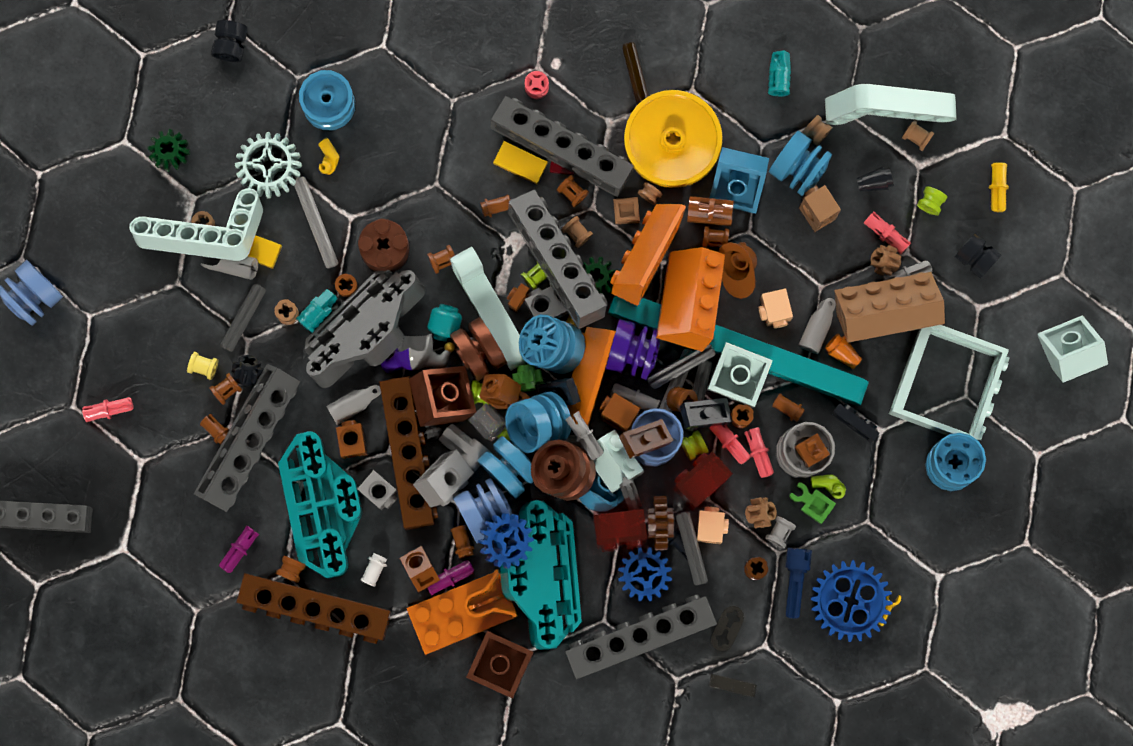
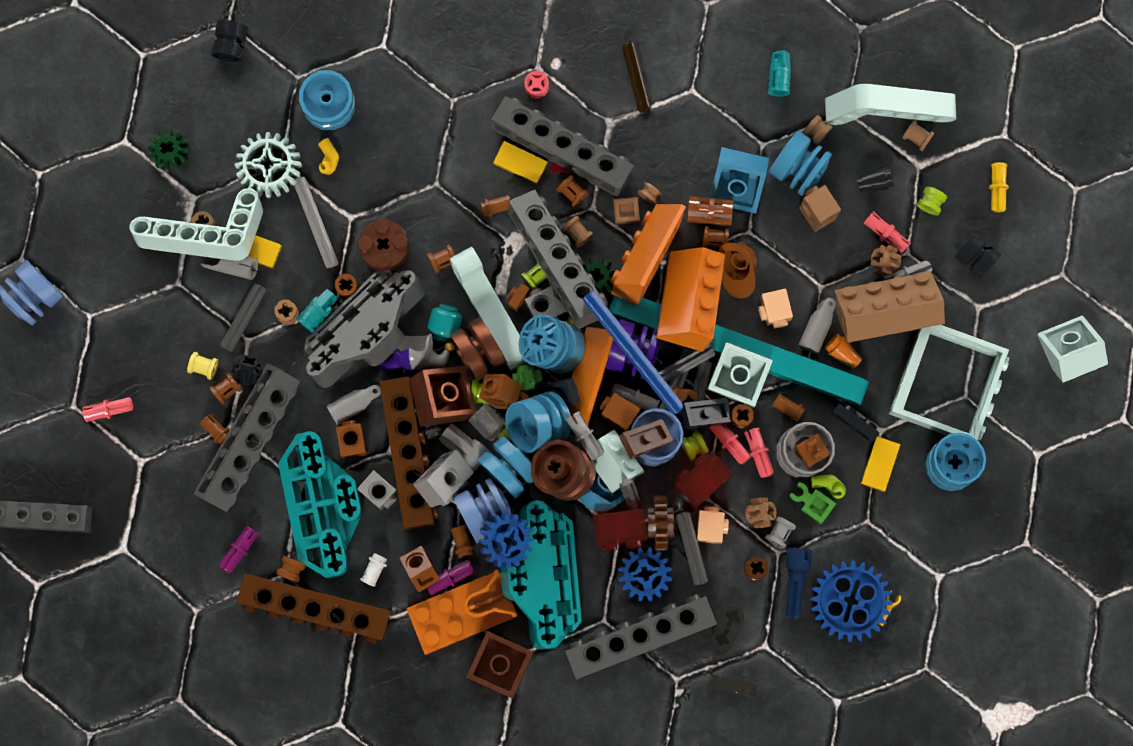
(633, 352): none -> blue axle
(673, 138): yellow dish -> none
(880, 464): none -> yellow tile

